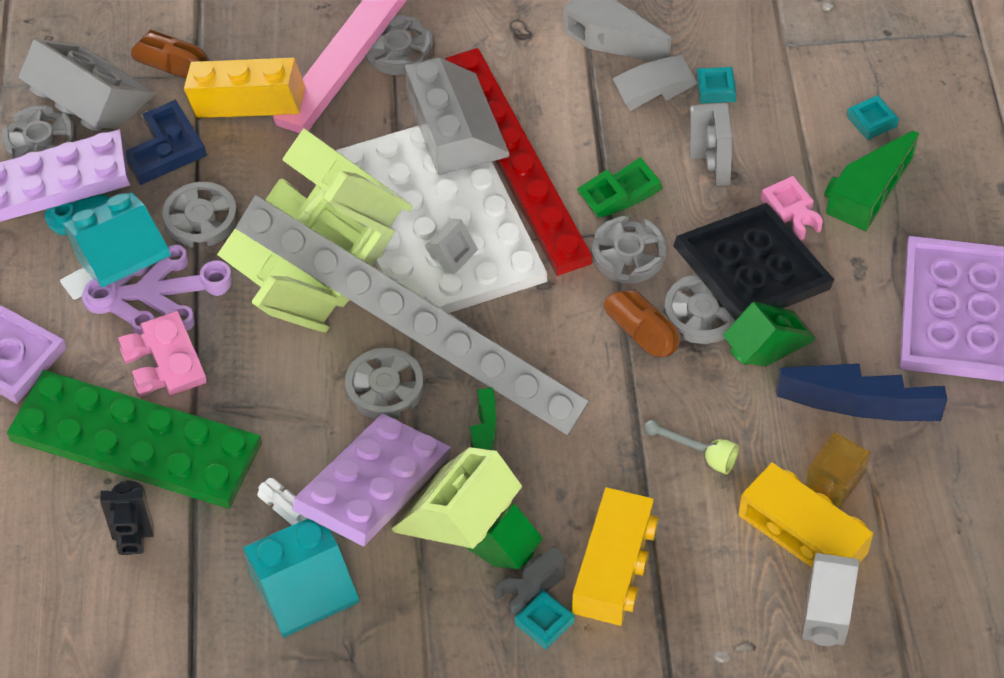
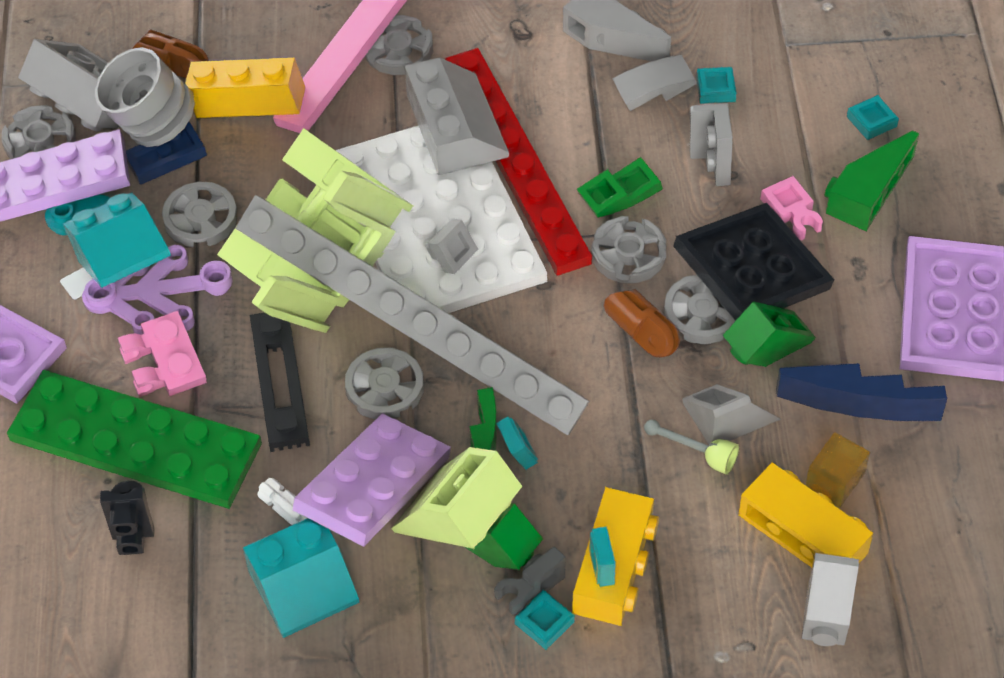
(144, 97): none -> light grey wheel
(287, 424): none -> black container
(517, 442): none -> teal tile
(602, 556): none -> teal tile
(725, 413): none -> light grey slope

